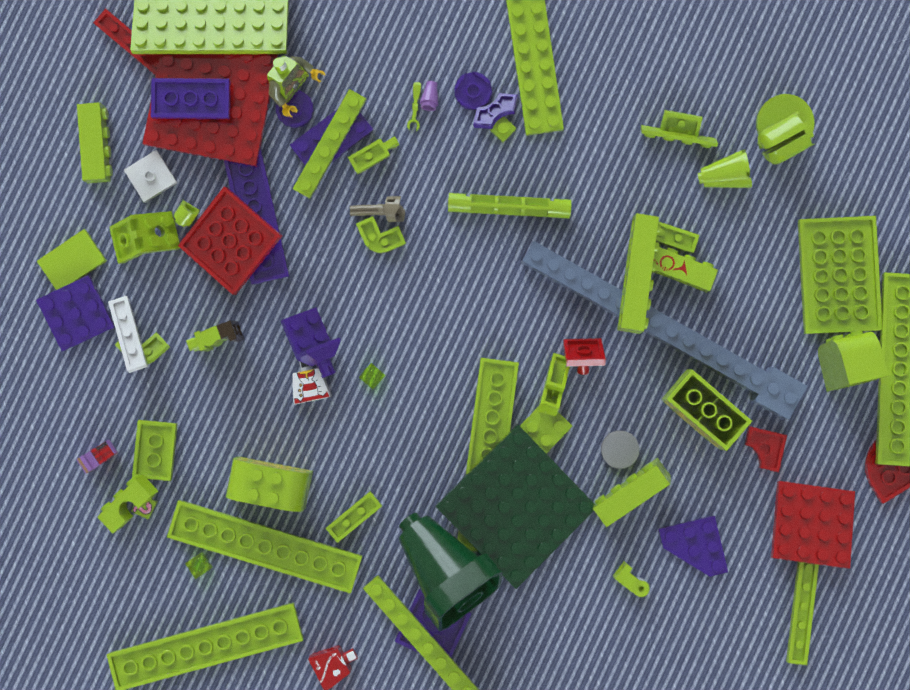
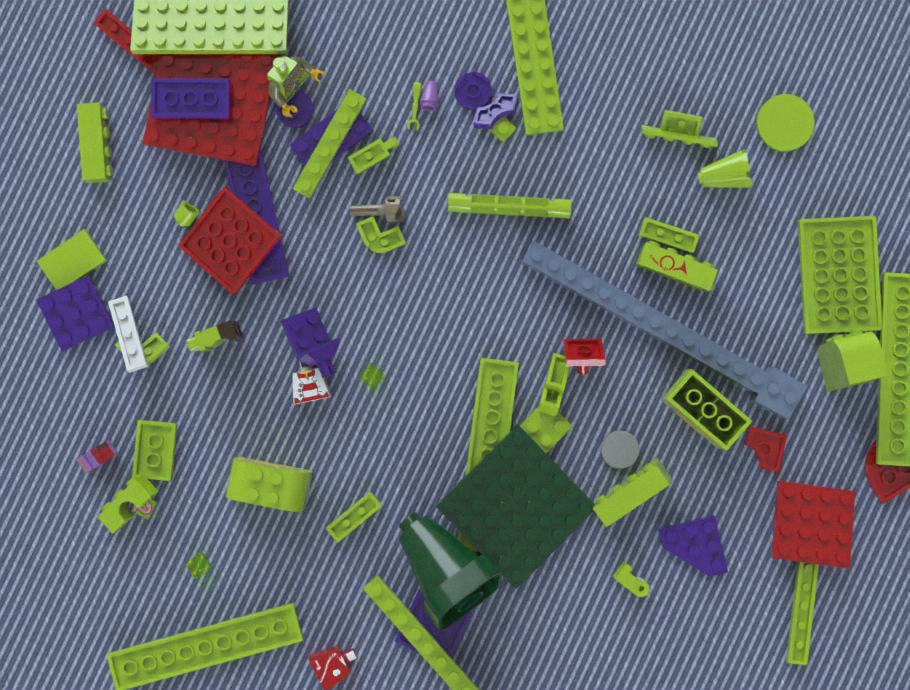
(137, 235): lime bracket -> none
(150, 176): white plate -> none
(264, 546): lime plate -> none
(638, 273): lime brick -> none
(785, 139): lime cylinder -> none

